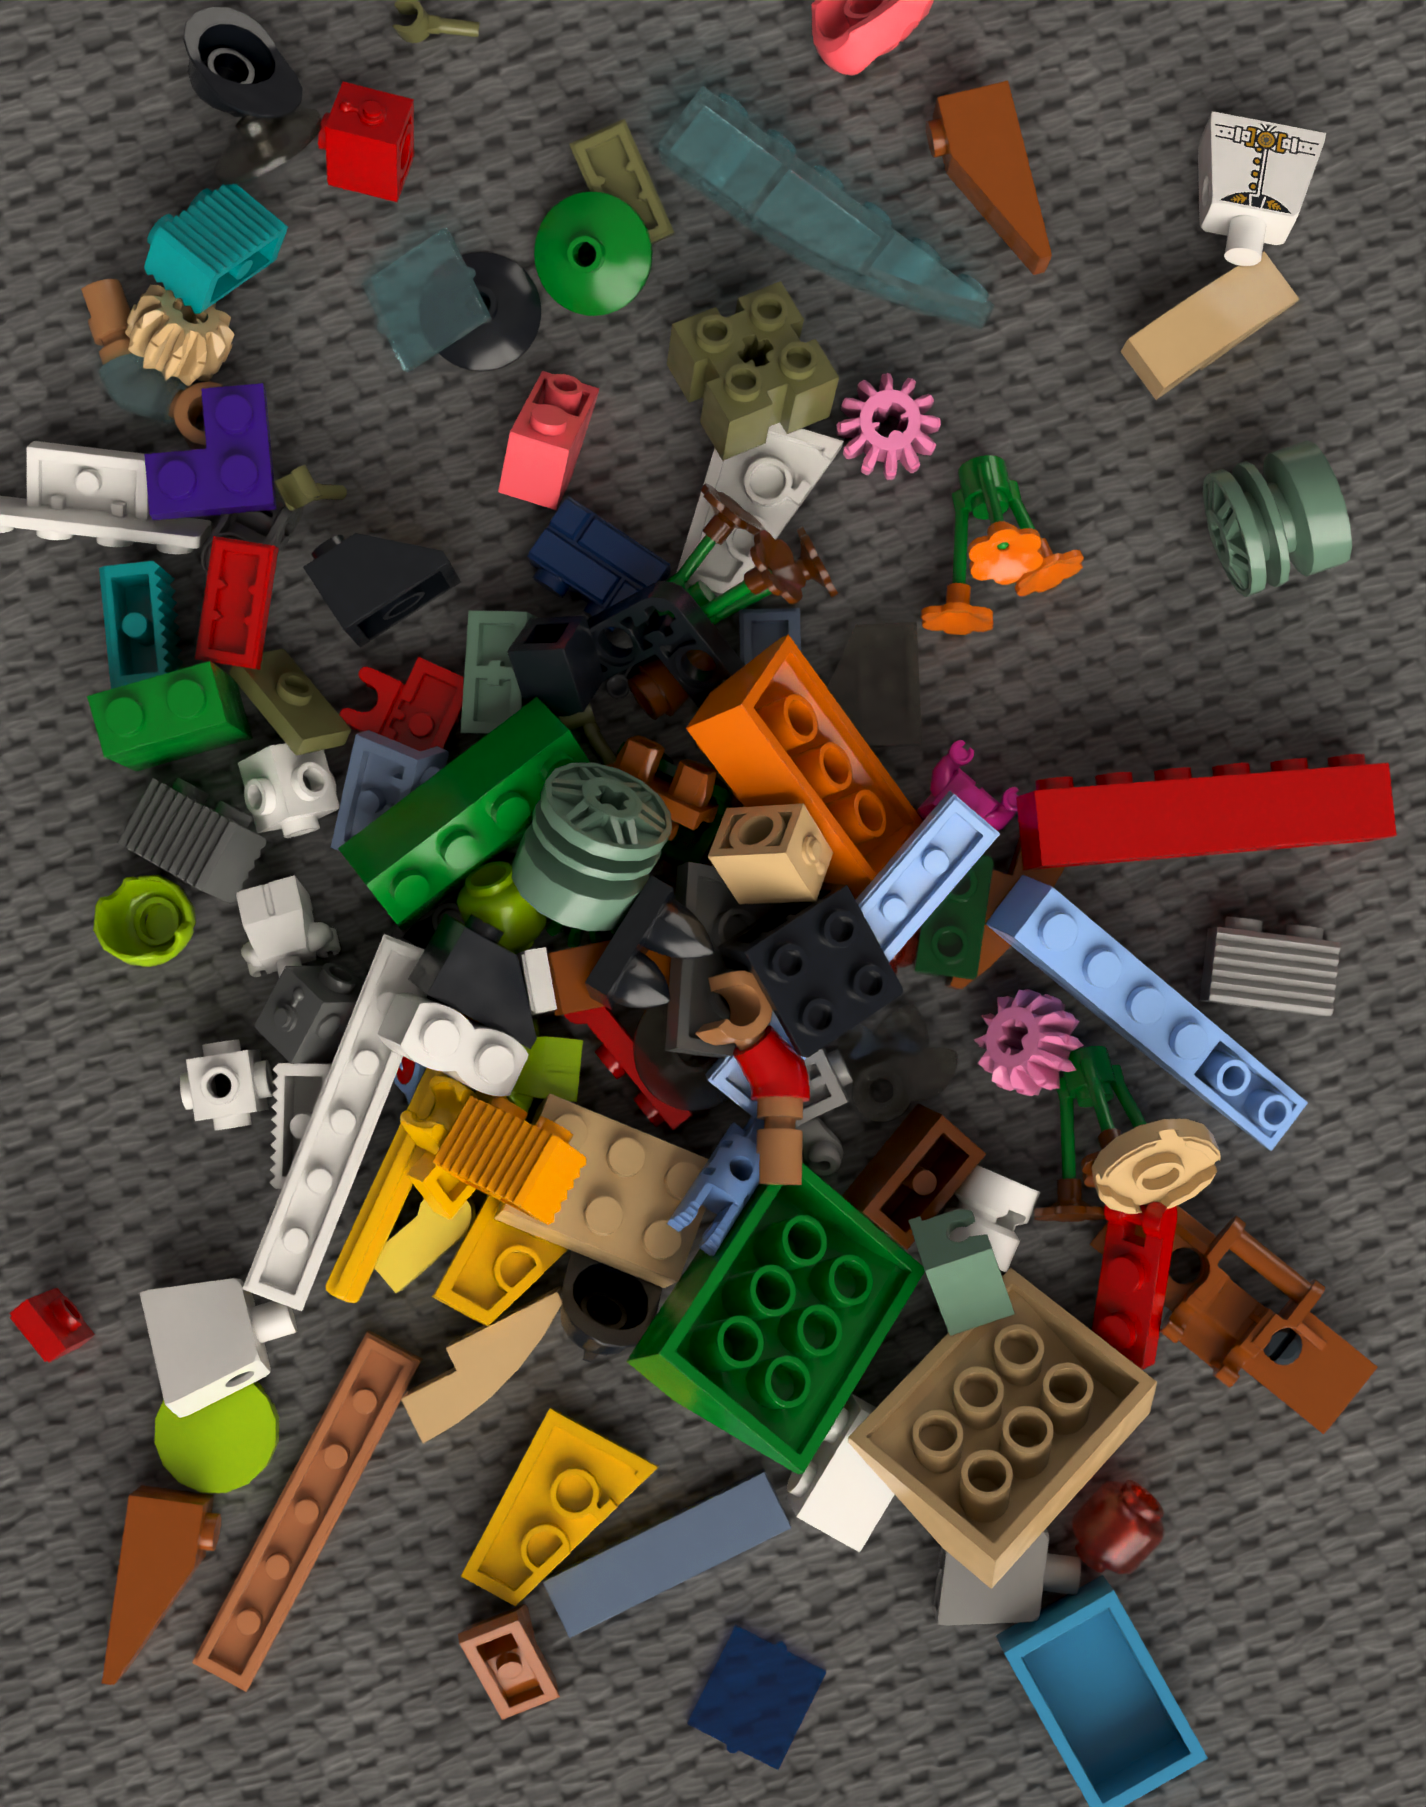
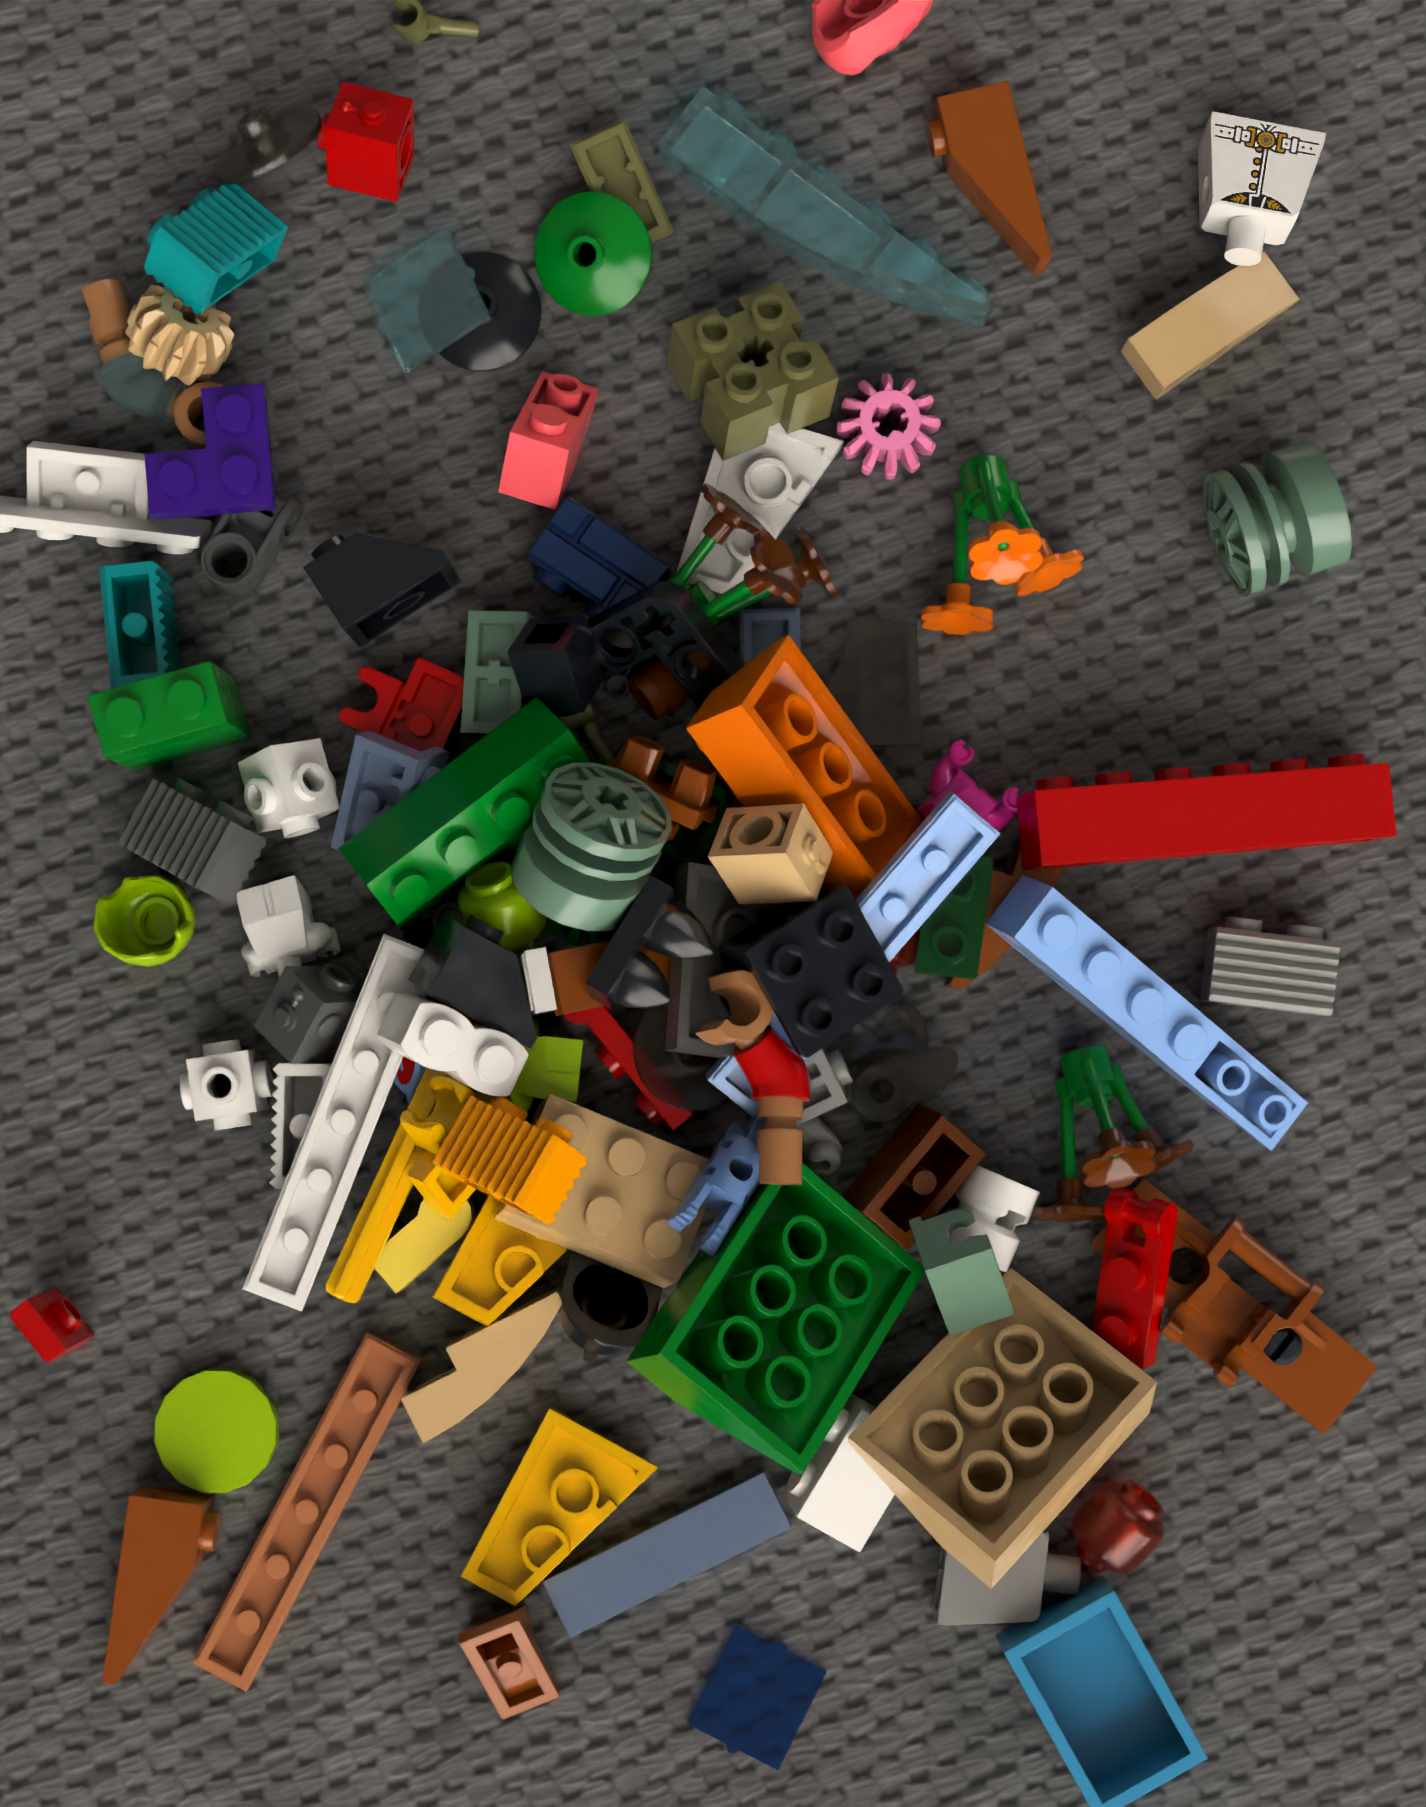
(210, 1340): white torso -> none
(236, 602): red plate -> none
(238, 65): black piece -> none
(292, 704): olive plate -> none
(300, 489): olive hand -> none
(1028, 1042): bright pink gear -> none
(1156, 1163): tan tile -> none

